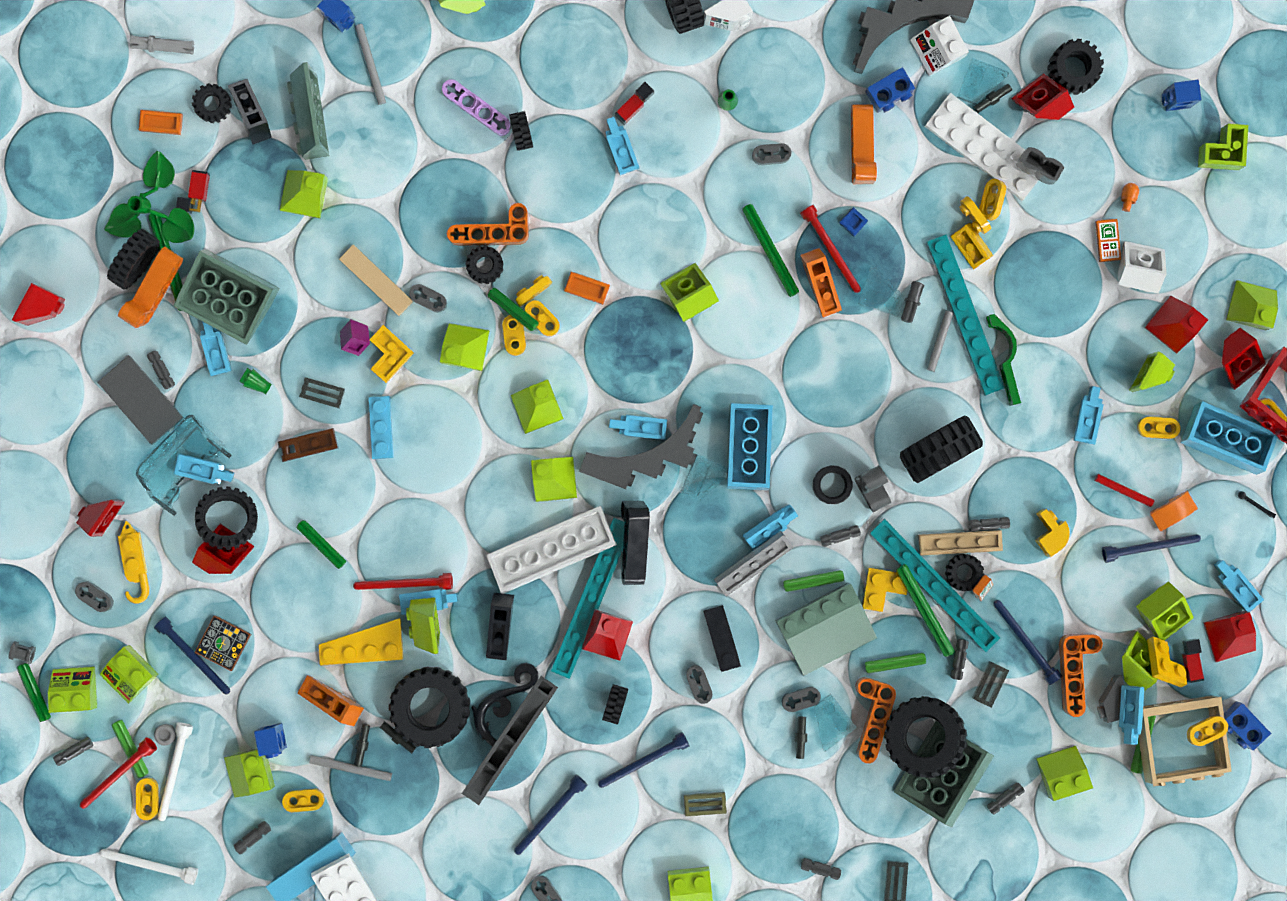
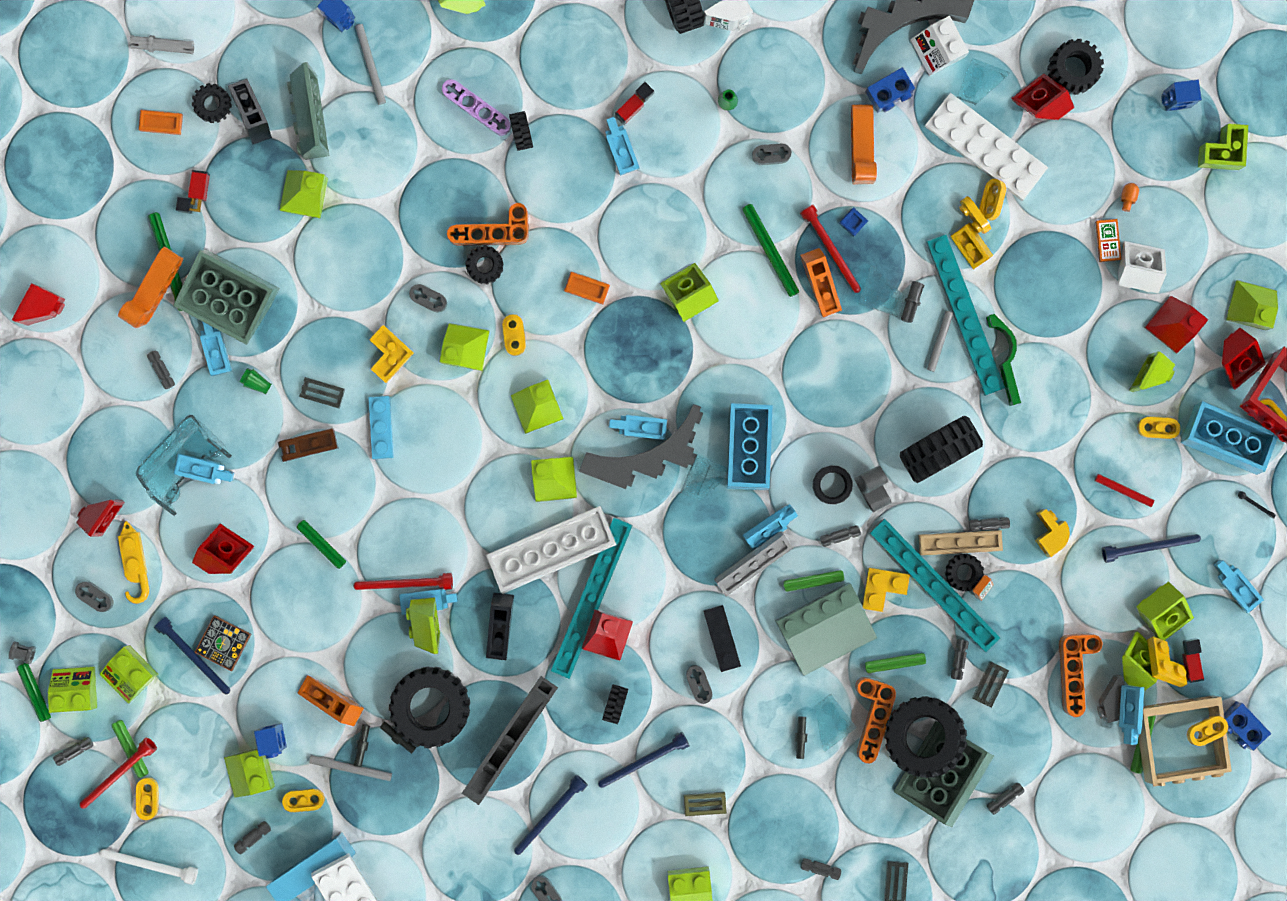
(124, 218): green plant -> none
(133, 259): black tyre -> none
(140, 400): dark grey tile -> none
(165, 734): light grey tile -> none
(182, 731): white piece -> none
(226, 495): black tyre -> none
(354, 337): magenta panel -> none
(369, 645): yellow wing -> none
(376, 280): tan tile -> none
(479, 713): black plant -> none
(513, 309): green axle -> none
(526, 295): yellow plate -> none
(543, 317): yellow plate -> none
(635, 542): black beam -> none
(802, 704): dark grey beam -> none
(925, 610): green axle -> none
(992, 98): pearl dark grey bar -> none
(1044, 168): dark grey brick -> none
(1050, 673): dark blue piece -> none
(1064, 773): lime slope -> none
(1089, 417): medium azure hinge -> none
(1174, 511): orange slope -> none
(1231, 635): red slope -> none

